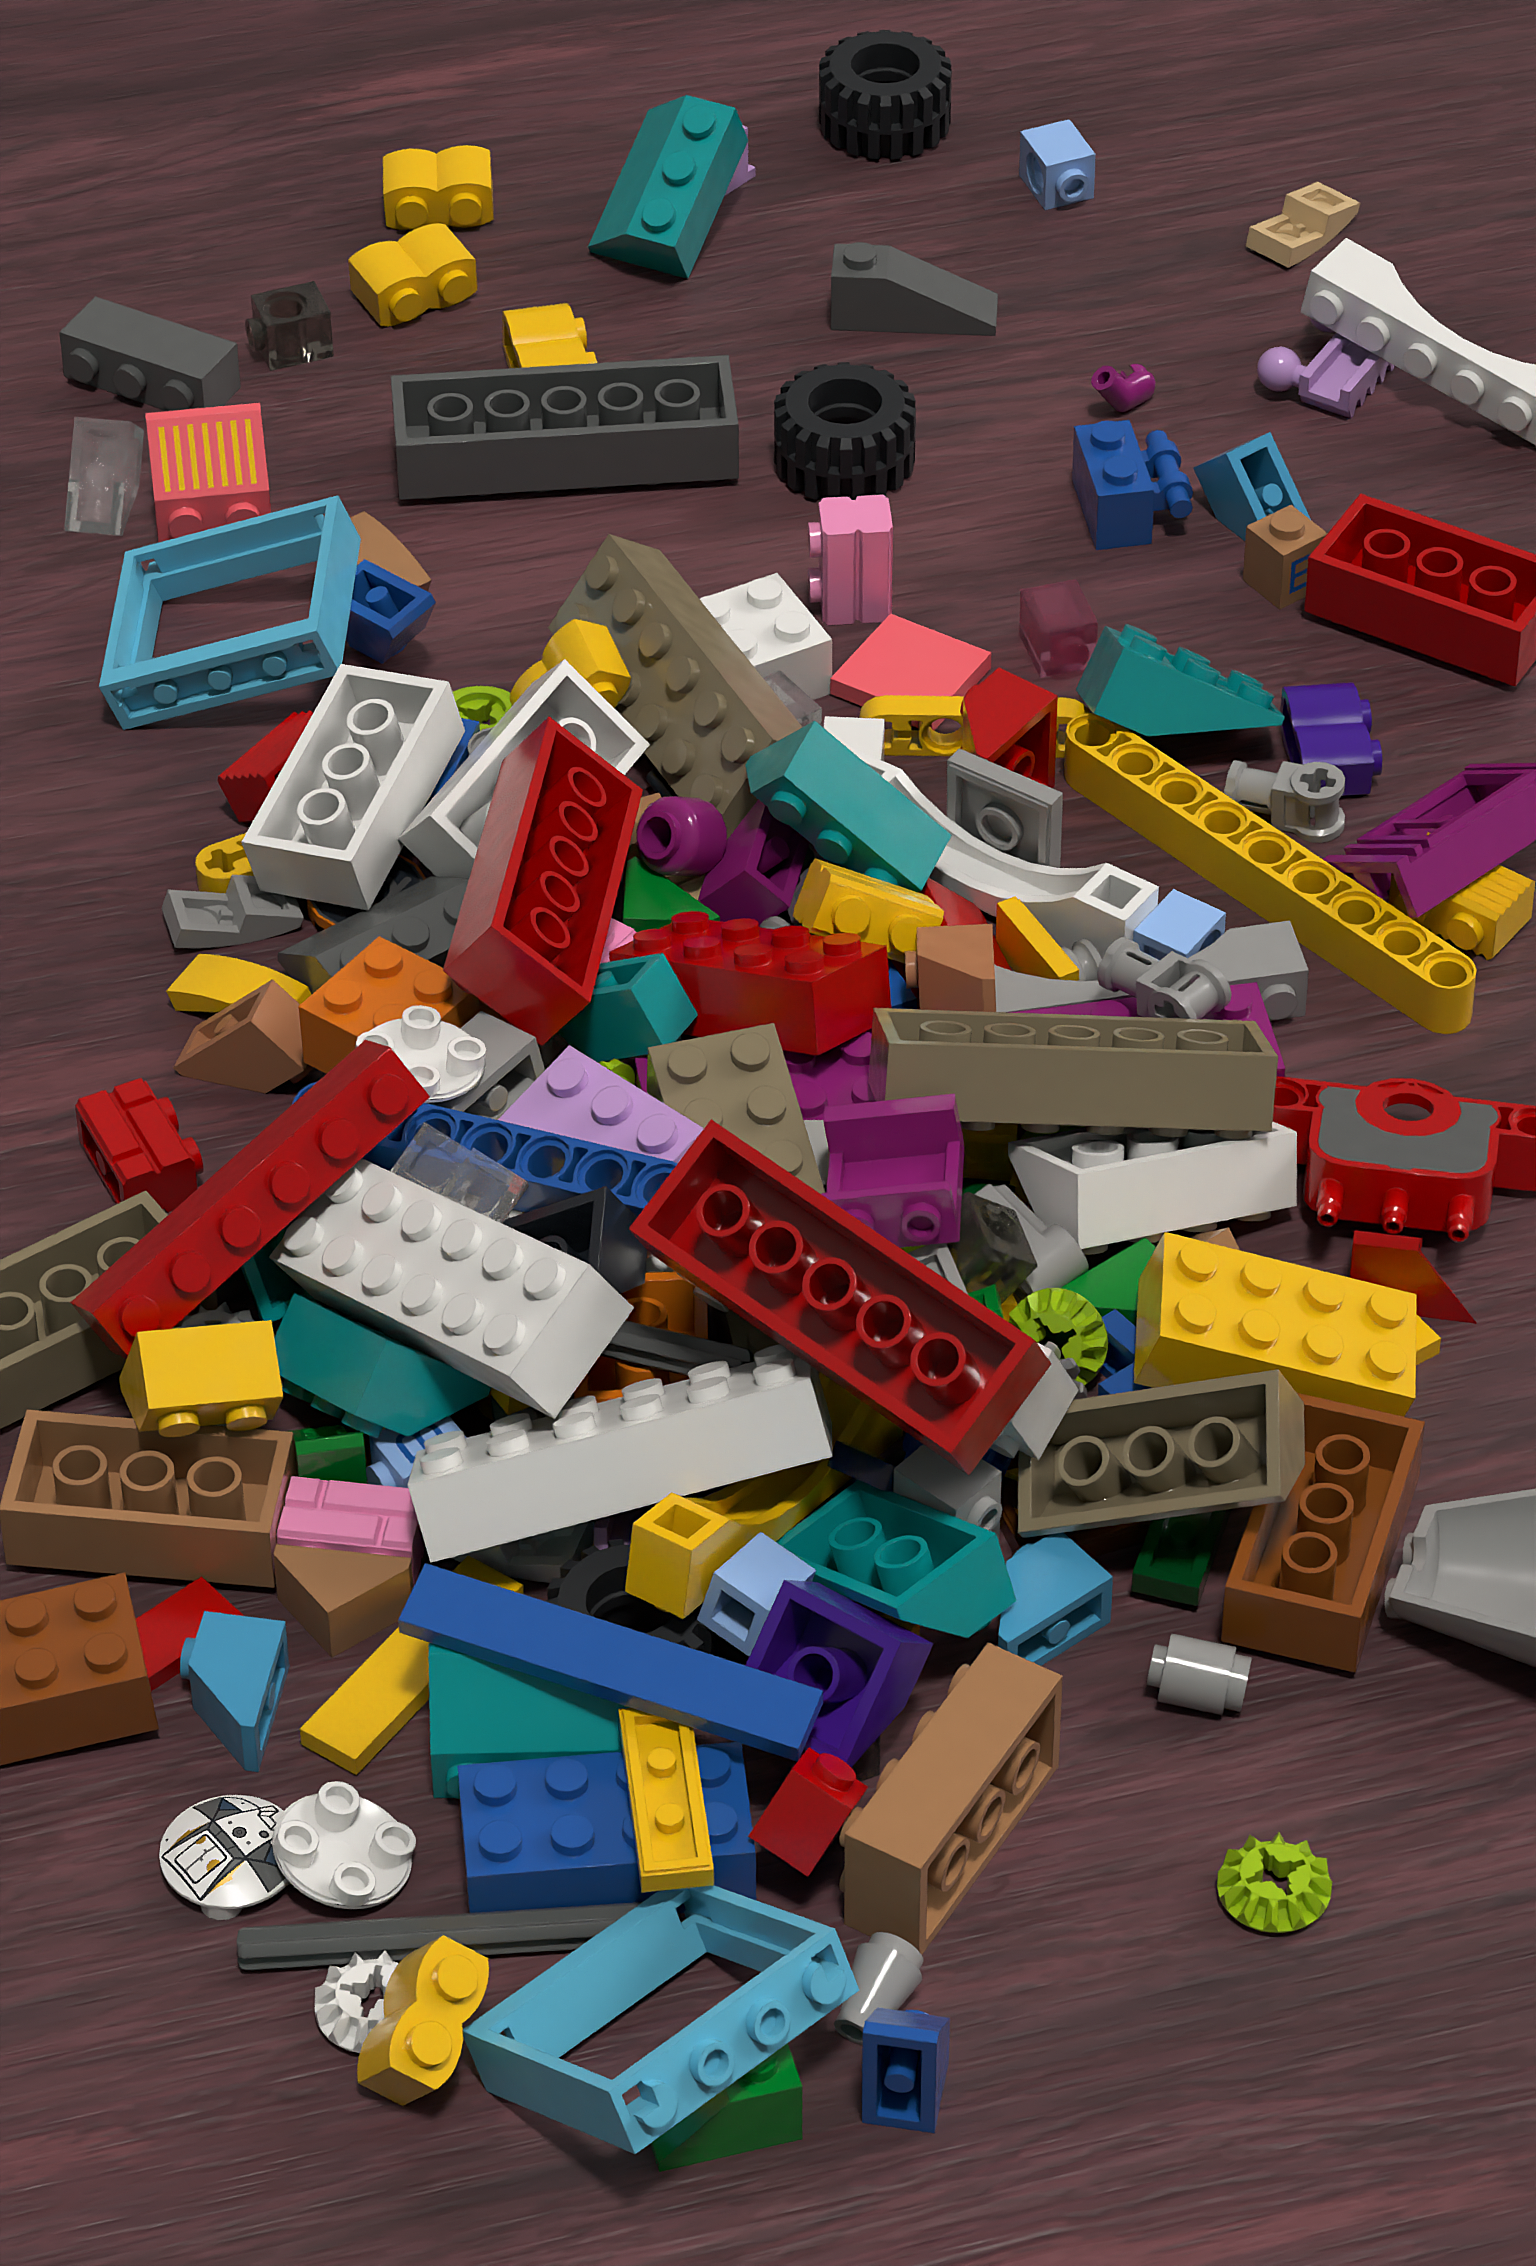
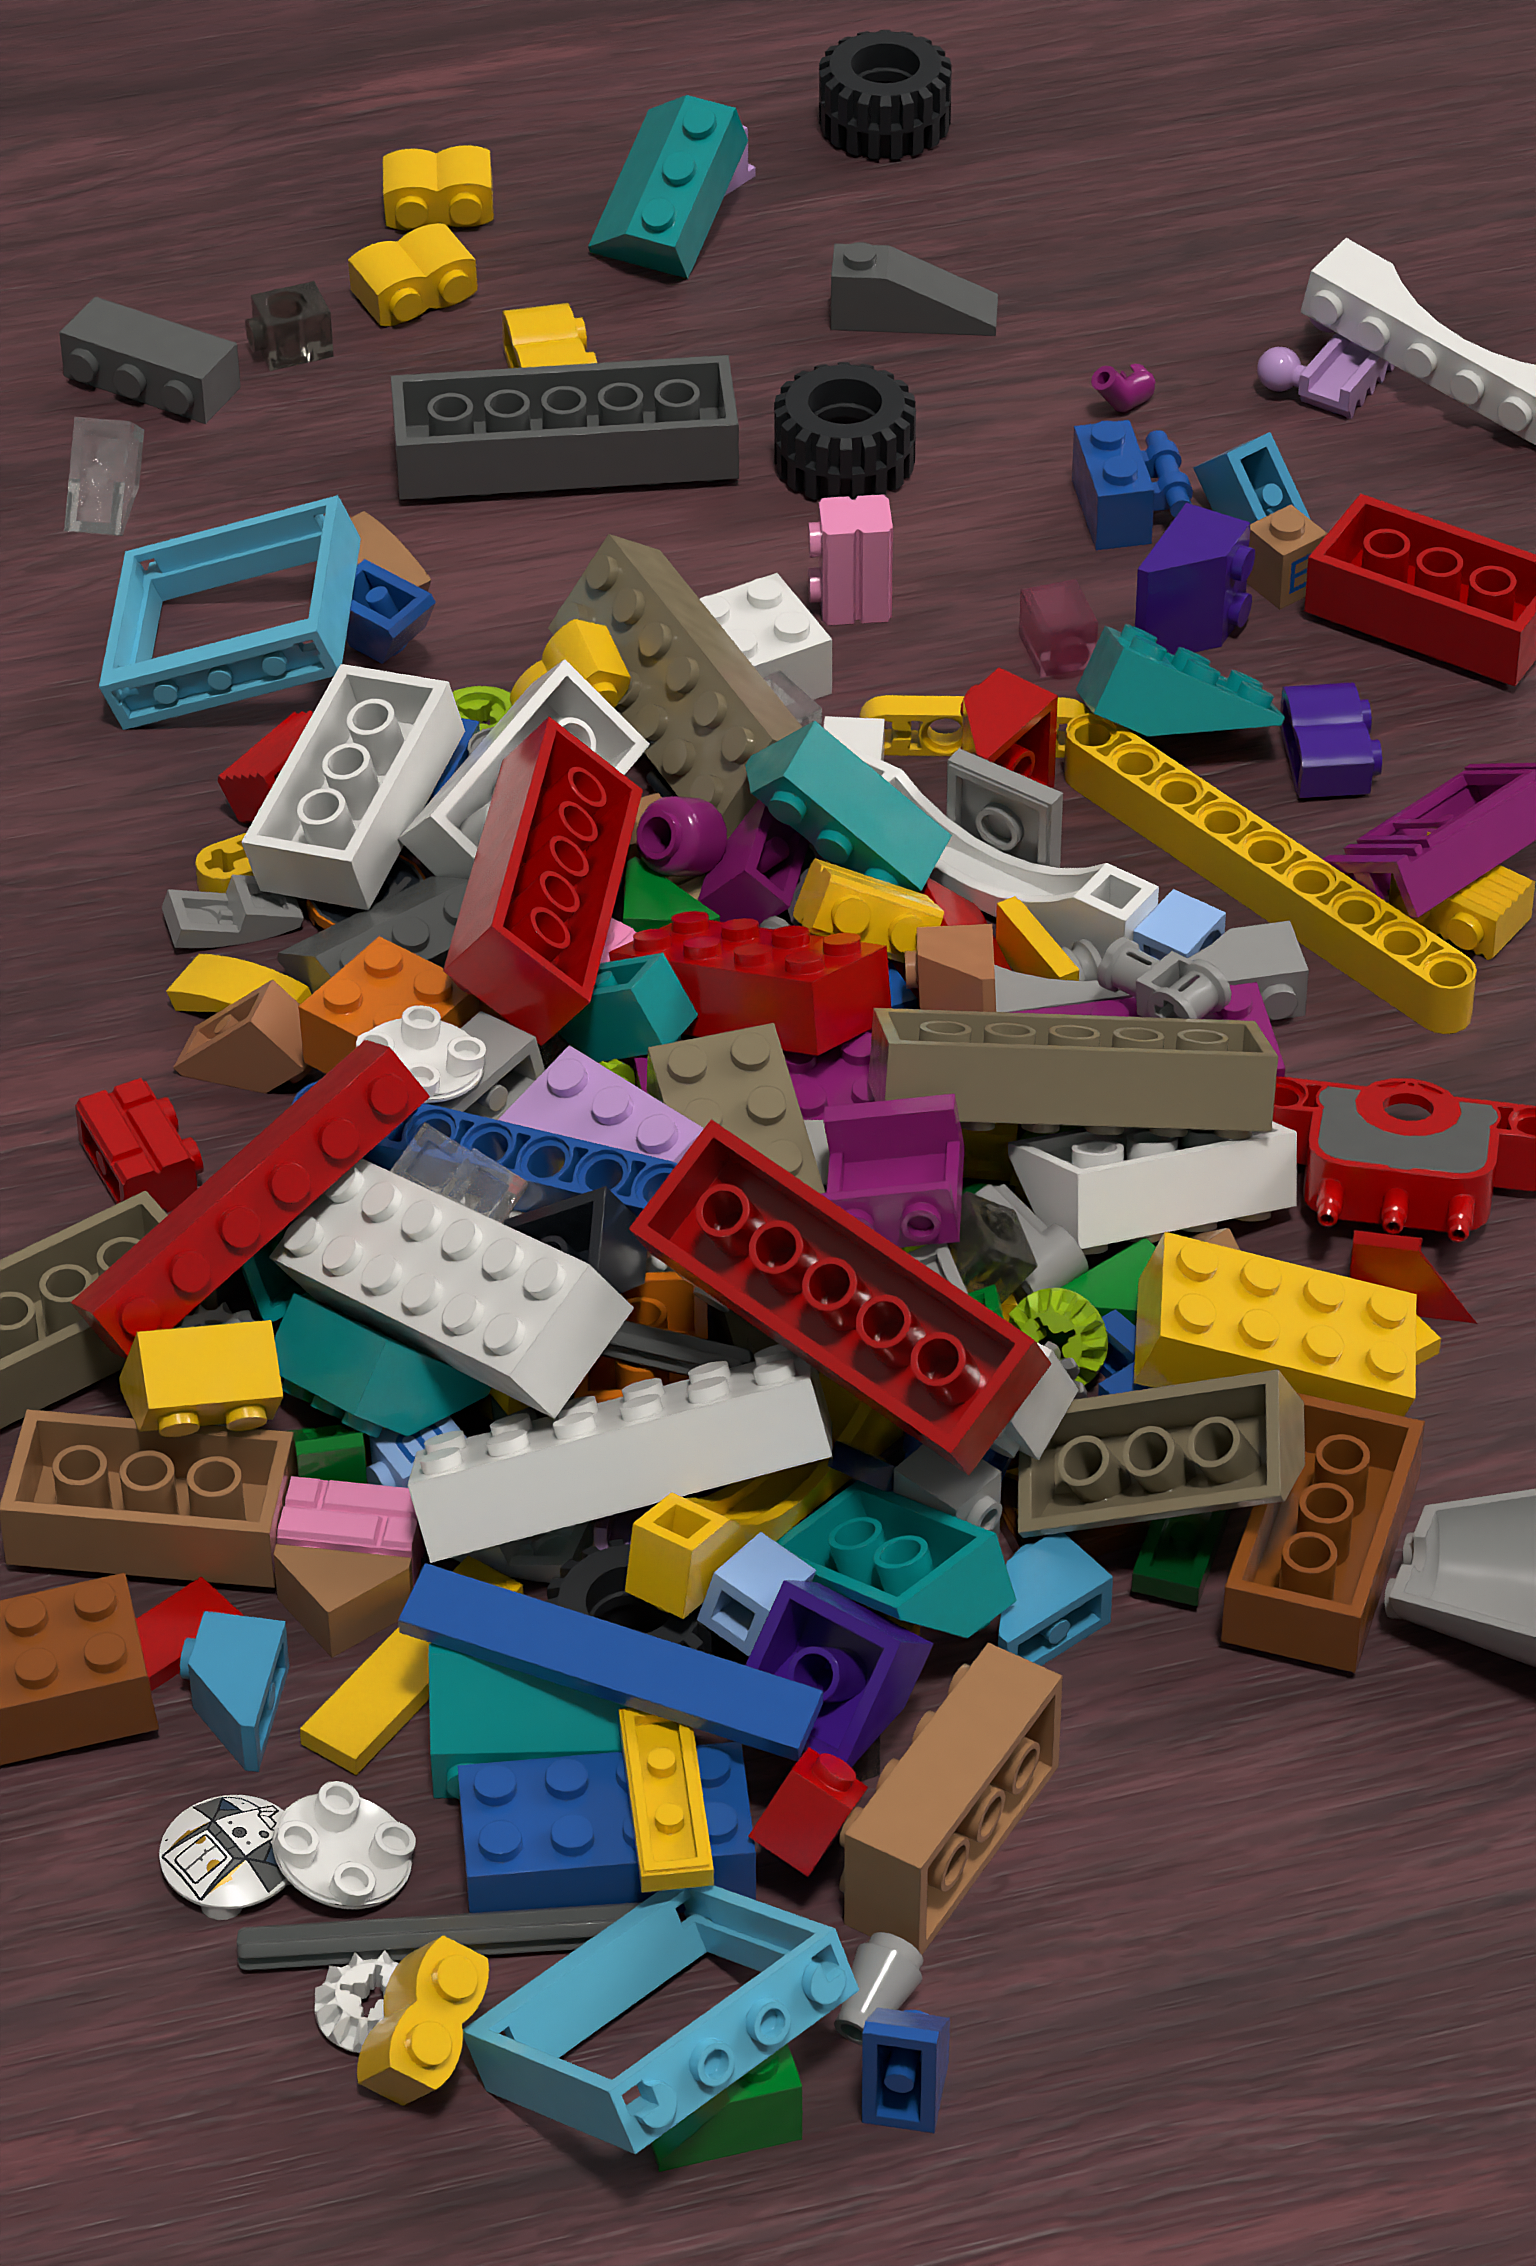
(207, 468): coral slope -> none
(910, 662): coral tile -> none
(1057, 164): light blue brick -> none
(1196, 581): none -> dark purple slope
(1199, 1674): light grey brick -> none
(1263, 1903): lime gear -> none
(1292, 797): light grey connector -> none
(1306, 224): tan slope -> none

